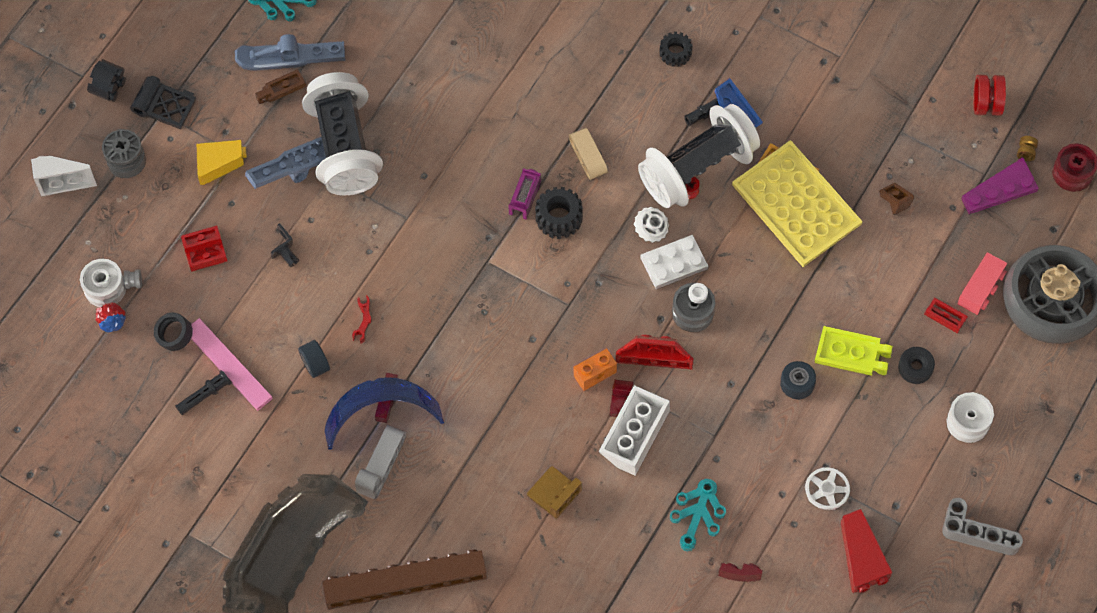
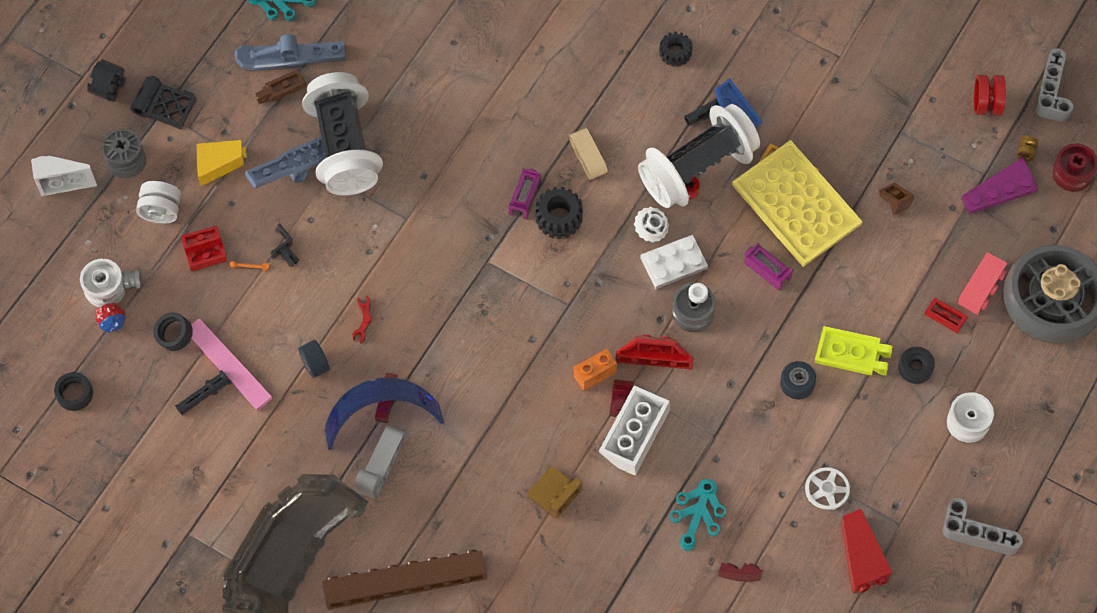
(69, 378): none -> black tyre
(158, 202): none -> white wheel
(265, 266): none -> orange hinge
(767, 266): none -> magenta window
(1052, 83): none -> light grey beam

